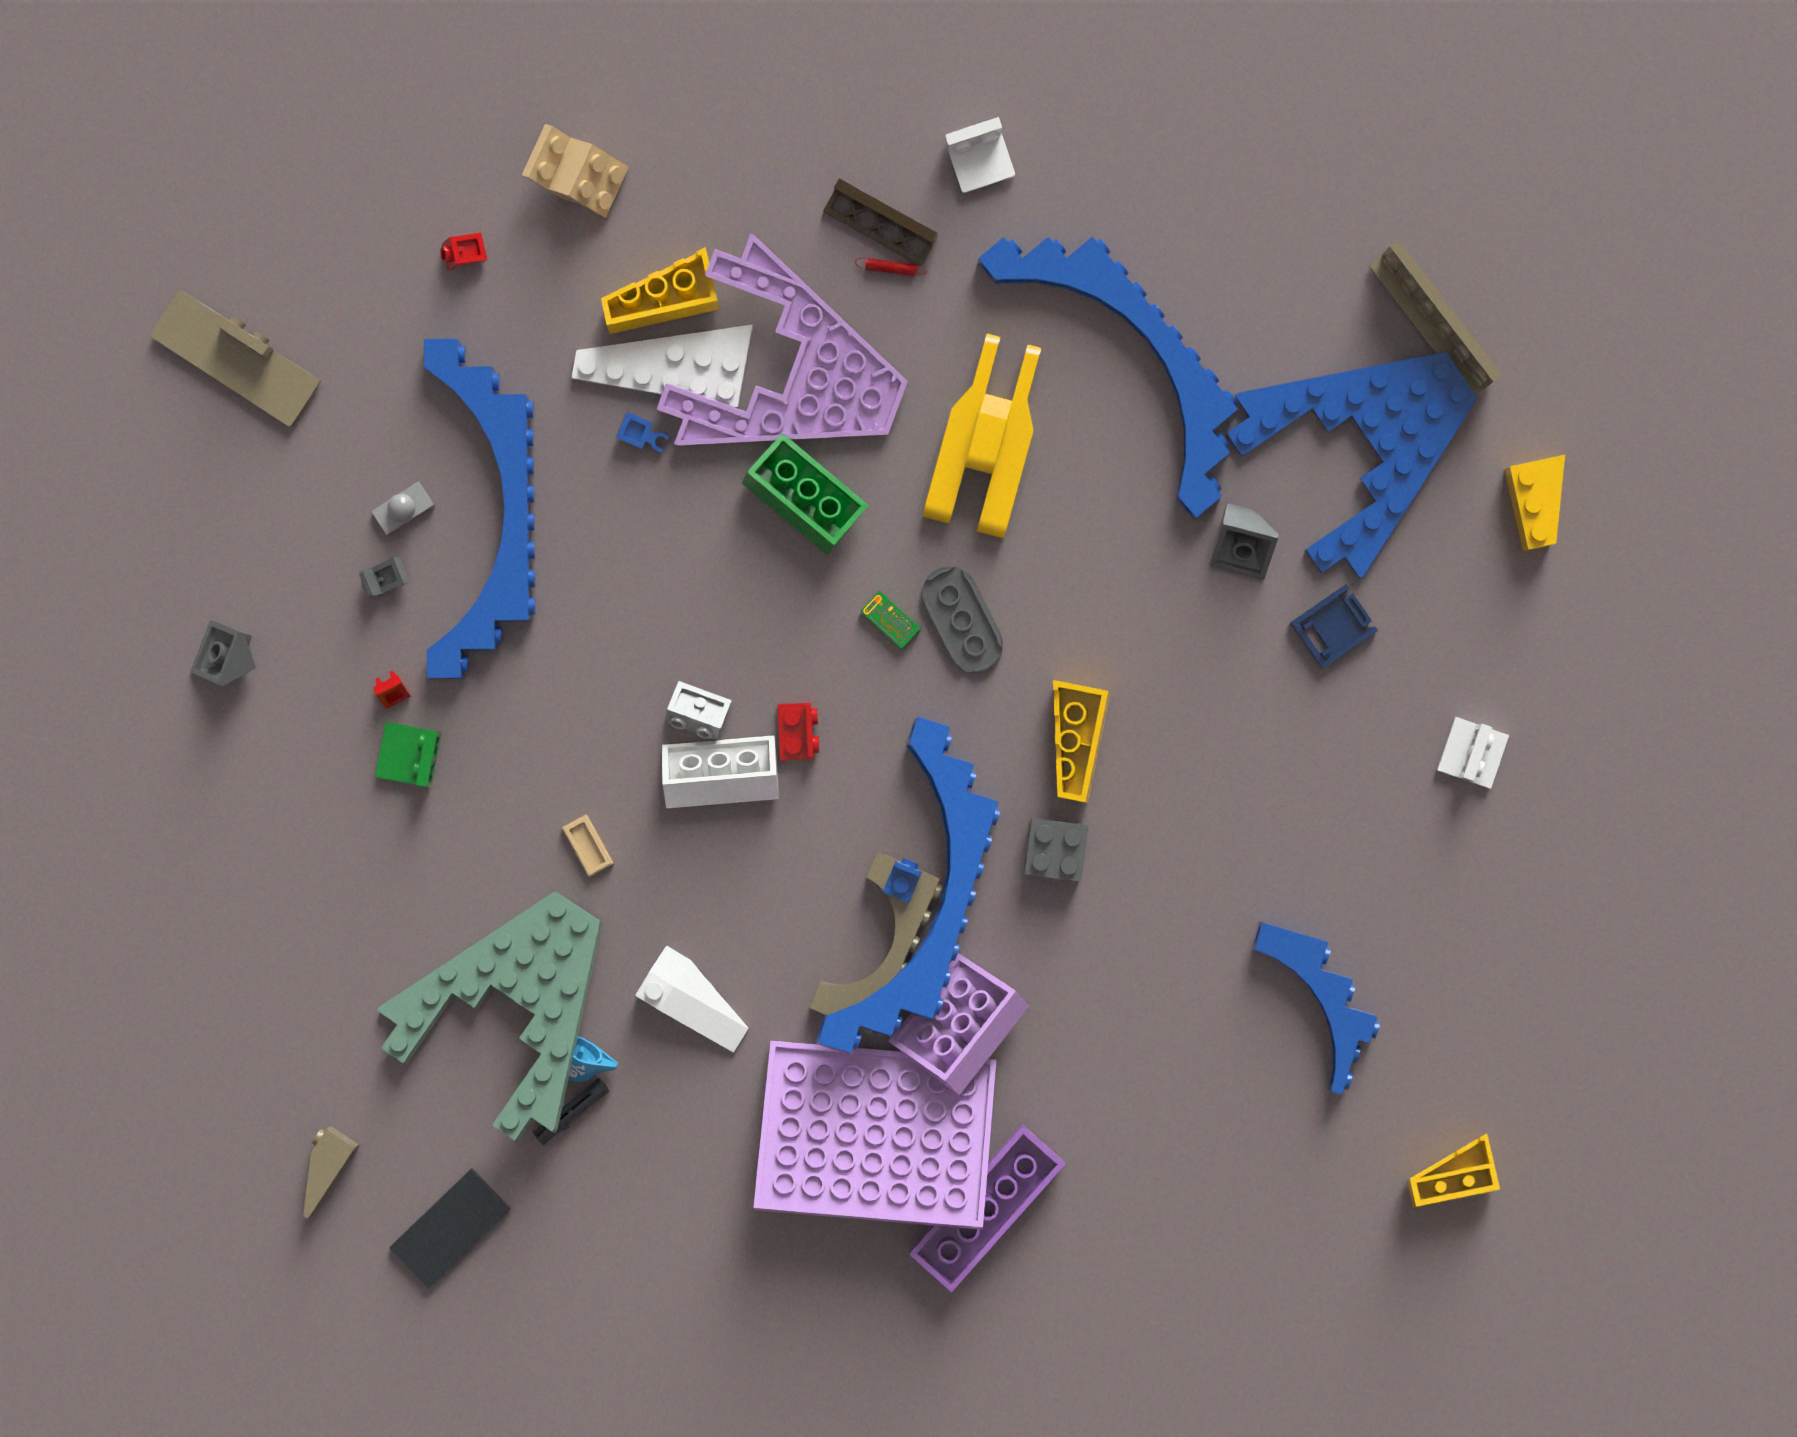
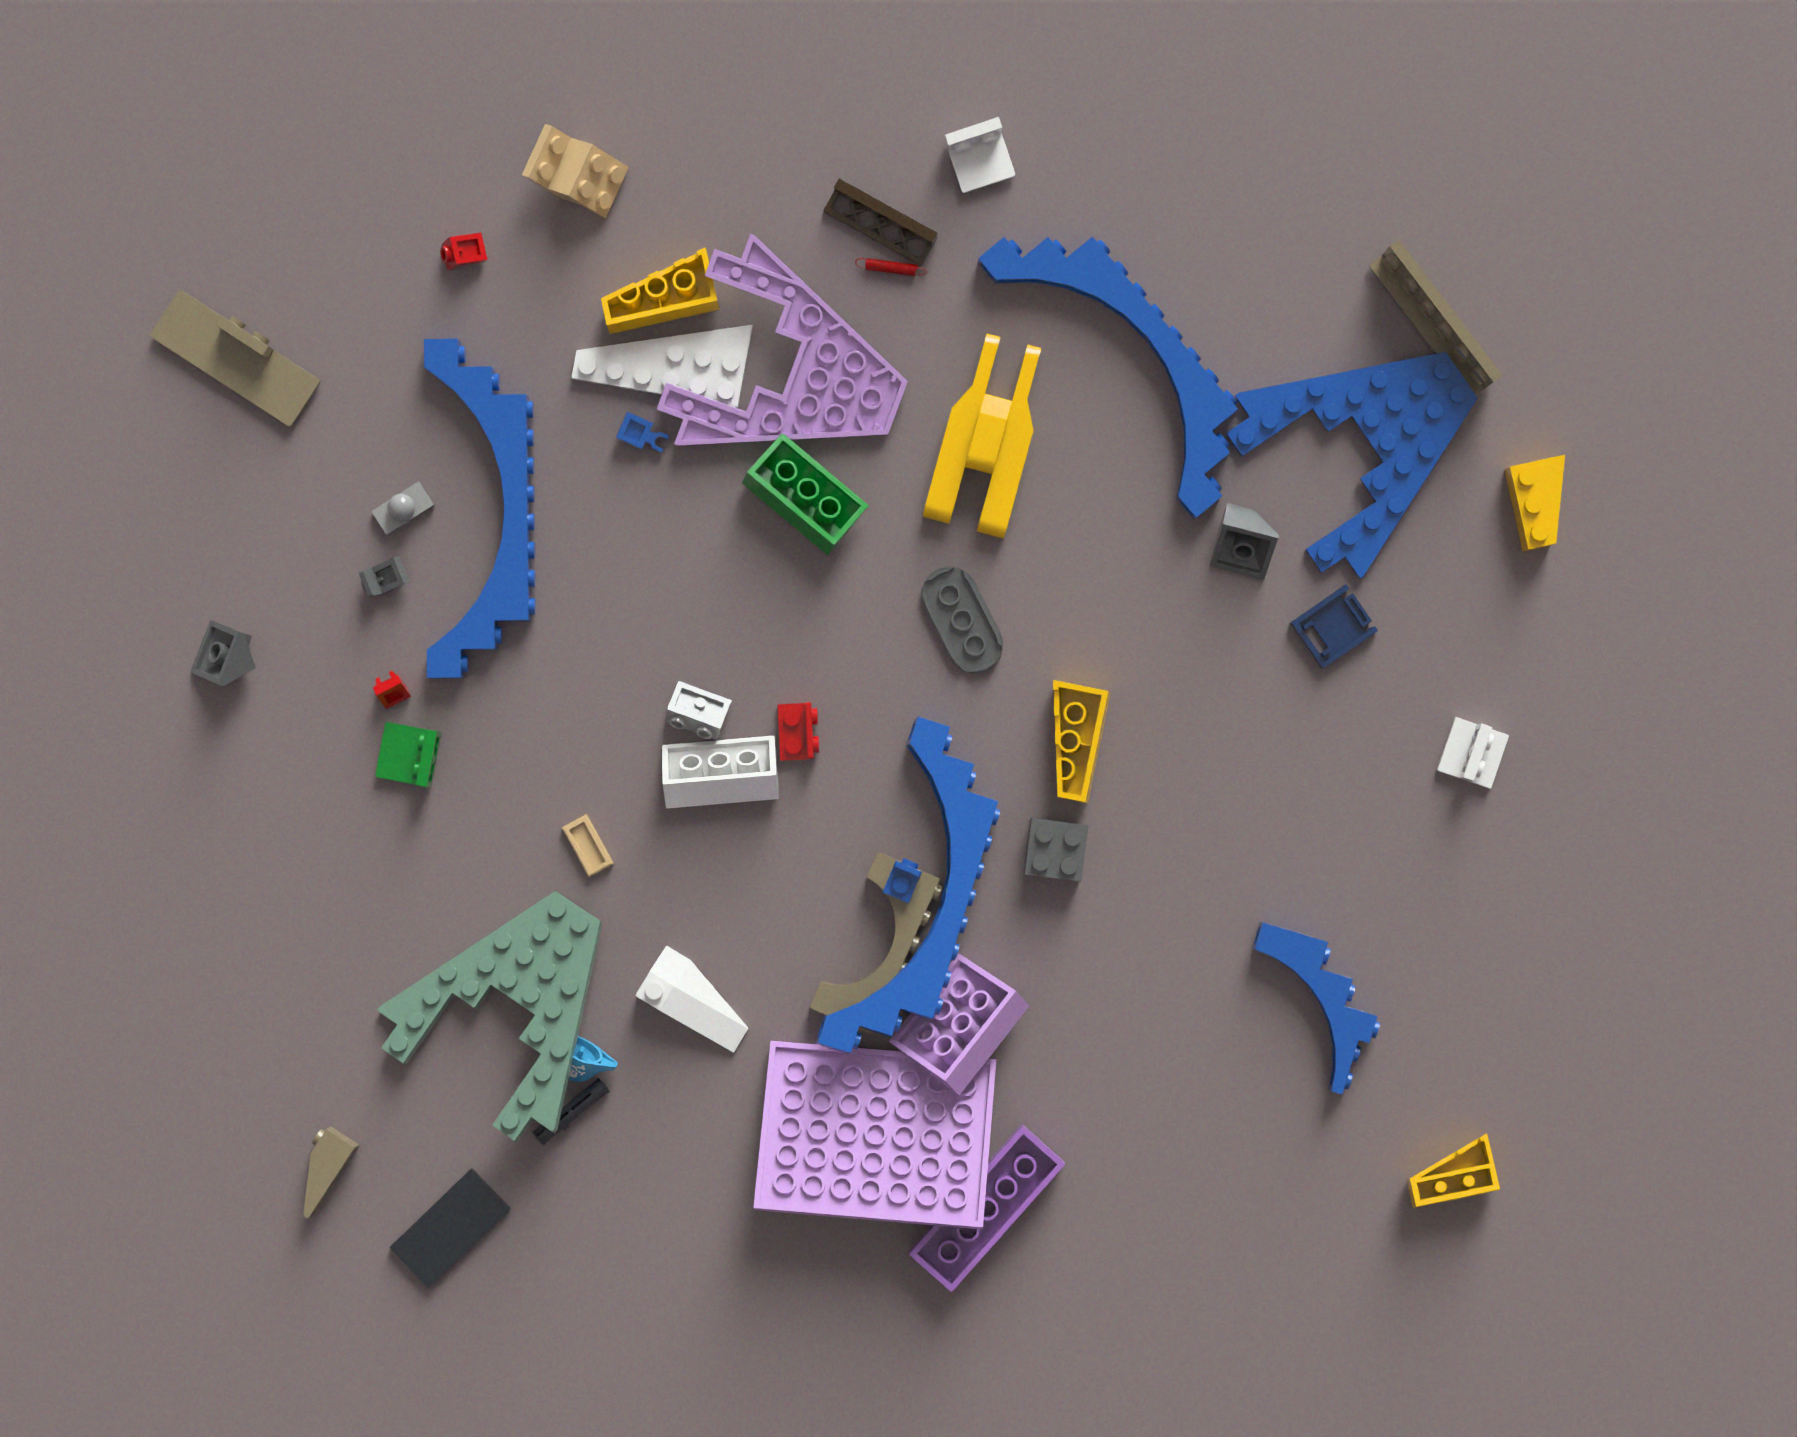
(890, 619): green tile -> none

